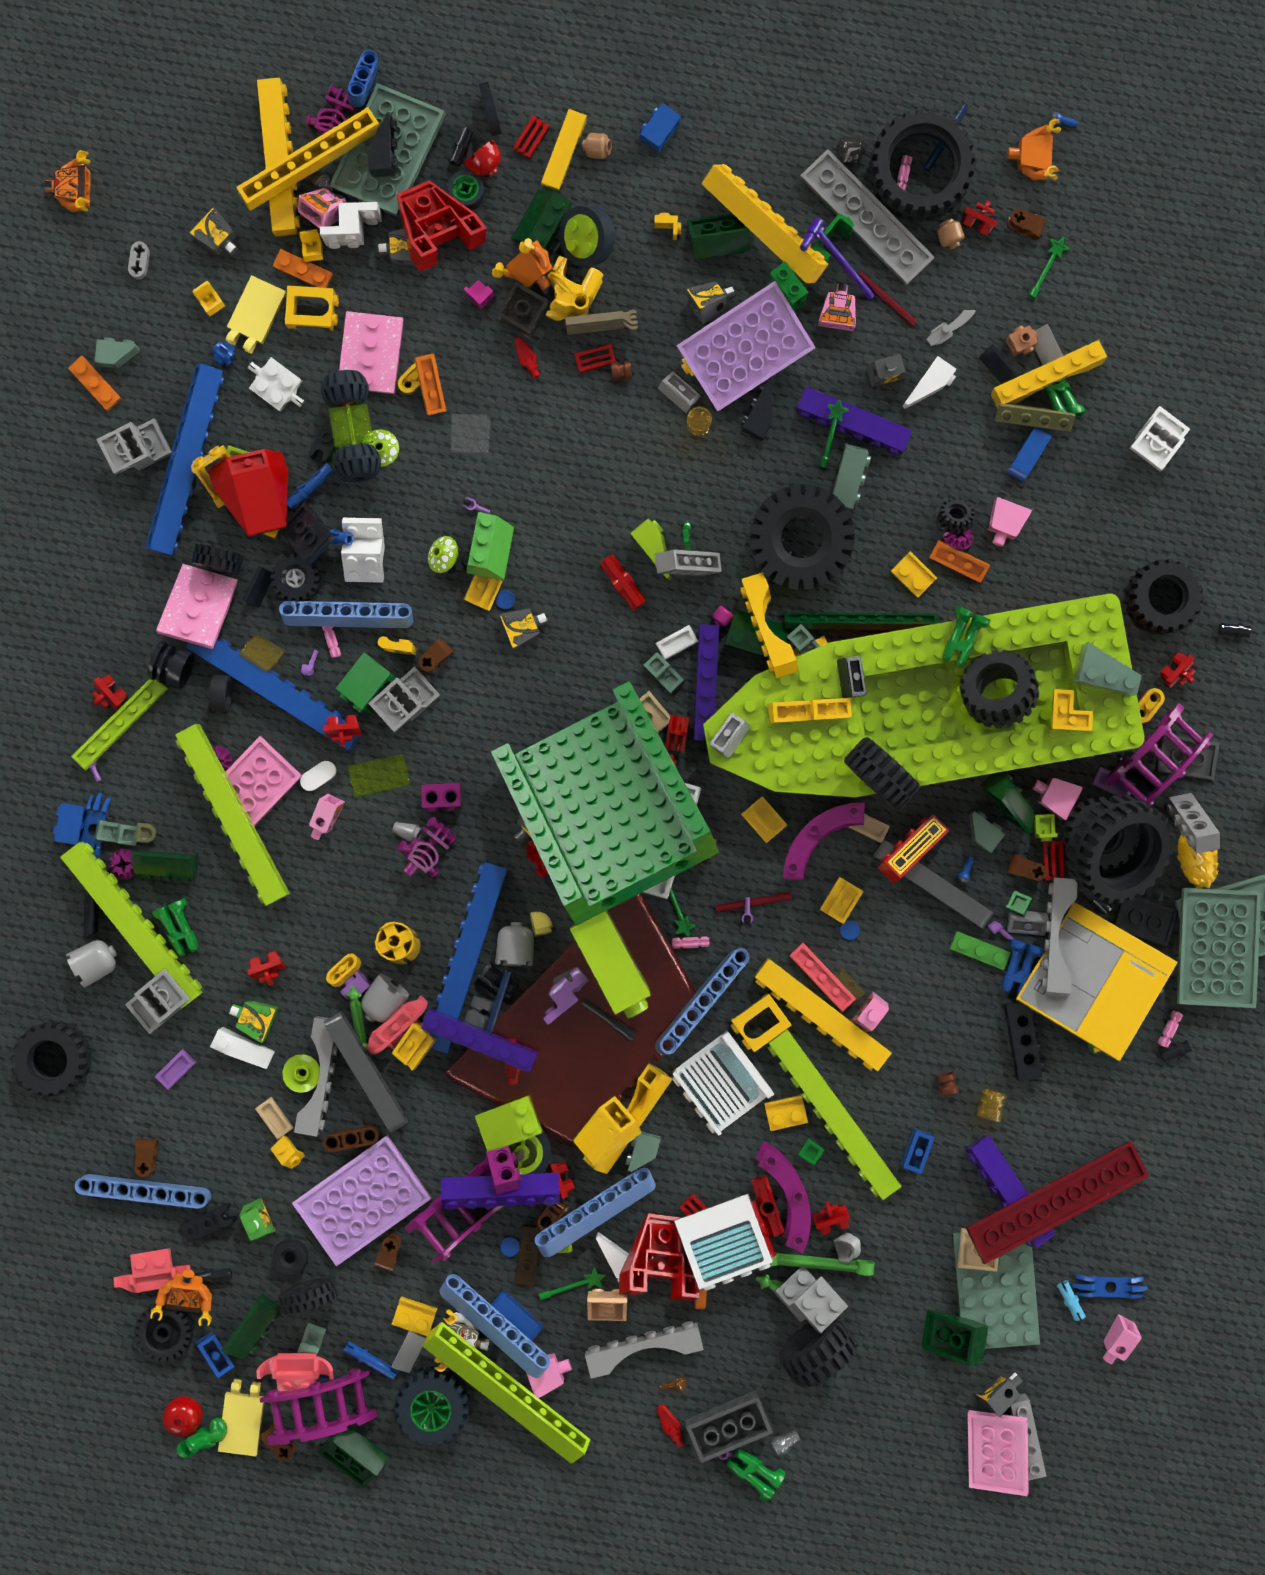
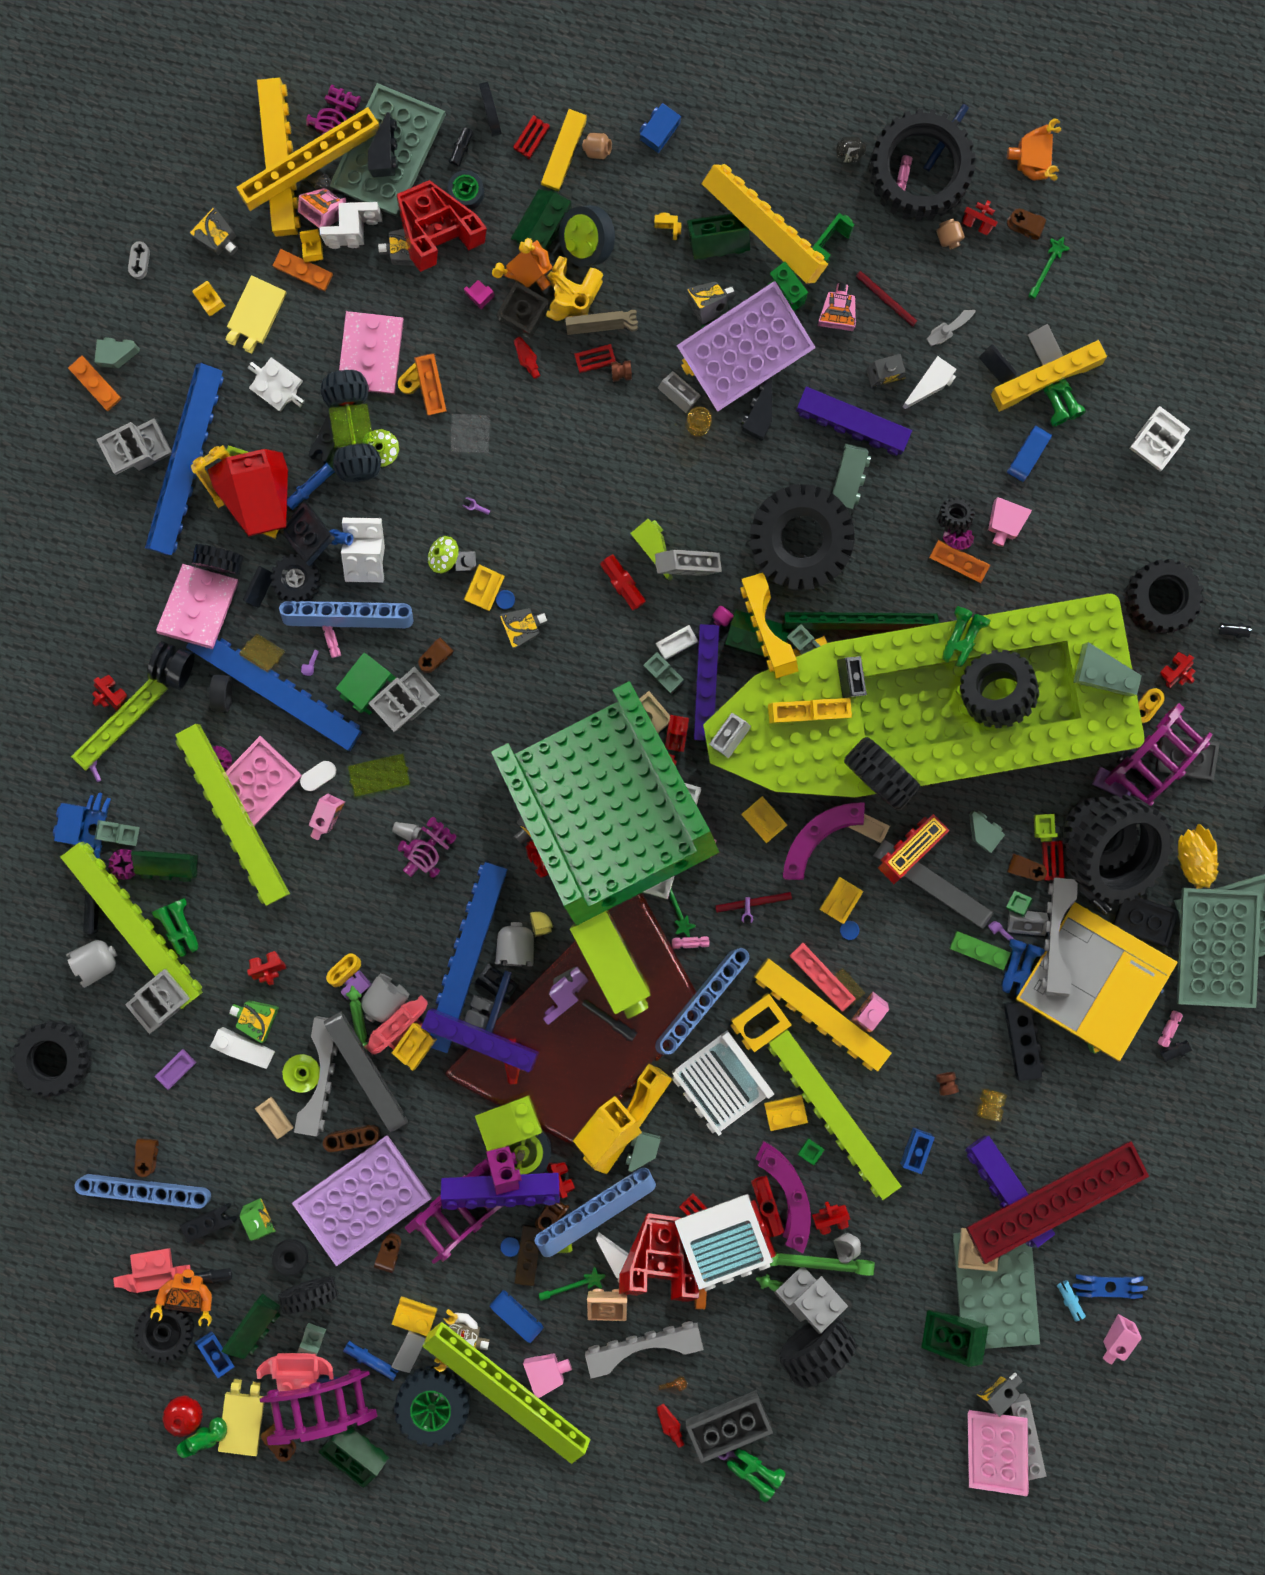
(72, 184): torso -> none
(145, 833): olive tile -> none
(223, 353): blue gear -> none
(287, 1153): yellow bracket -> none
(328, 320): yellow panel -> none
(342, 732): red hips -> none
(363, 78): blue beam -> none
(395, 951): yellow cylinder -> none
(402, 646): yellow plate -> none
(441, 791): magenta brick -> none
(484, 160): red cylinder -> none
(490, 547): bright green slope -> none
(494, 1326): medium blue beam -> none
(687, 526): green piece -> none
(784, 1442): clear cone -> none
(816, 231): dark purple bar -> none
(837, 411): green piece -> none
(872, 220): light grey plate -> none
(913, 574): yellow plate -> none
(963, 877): blue piece -> none
(1009, 800): dark green slope -> none
(1022, 340): nougat brick -> none
(1035, 417): olive bracket -> none
(1057, 796): bright pink torso -> none
(1063, 120): blue piece -> none
(1063, 715): yellow plate -> none
(1193, 823): light grey brick -> none

